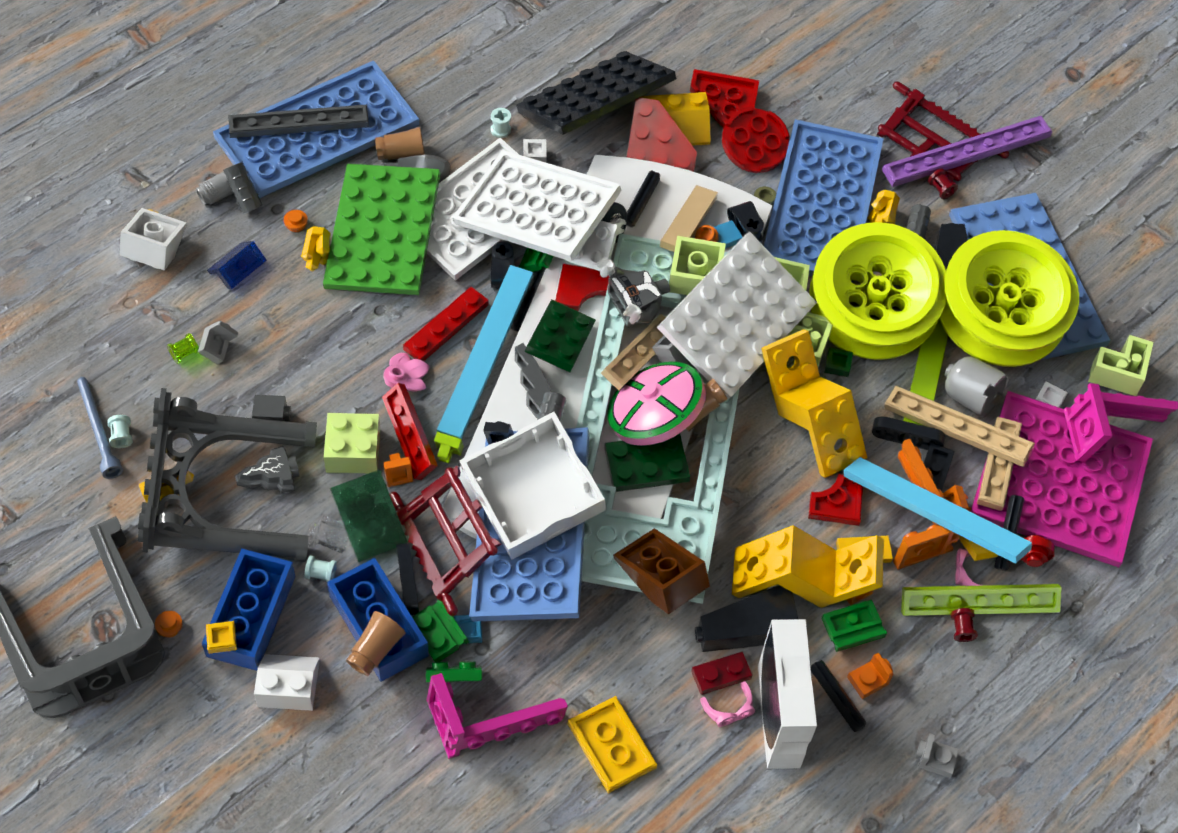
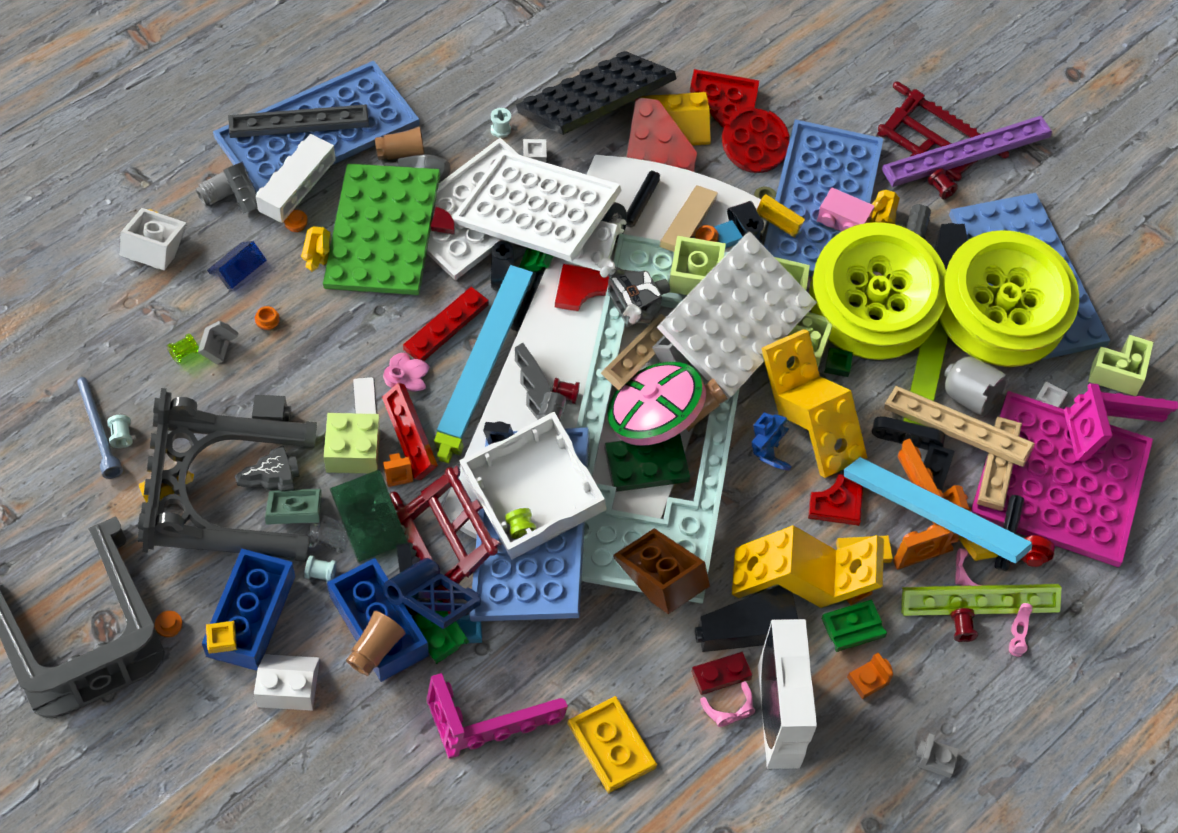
(267, 318): none -> orange plate
(293, 506): none -> sand green tile
(295, 178): none -> white brick
(364, 396): none -> white sticker
(420, 582): none -> dark blue piece
(442, 222): none -> dark red tile
(464, 672): green plate -> none
(519, 521): none -> lime wheel
(560, 335): dark green plate -> none
(568, 390): none -> dark red bush
(767, 437): none -> blue piece
(780, 215): none -> yellow tile
(838, 695): black axle -> none
(843, 211): none -> bright pink brick
(1023, 620): none -> bright pink cap

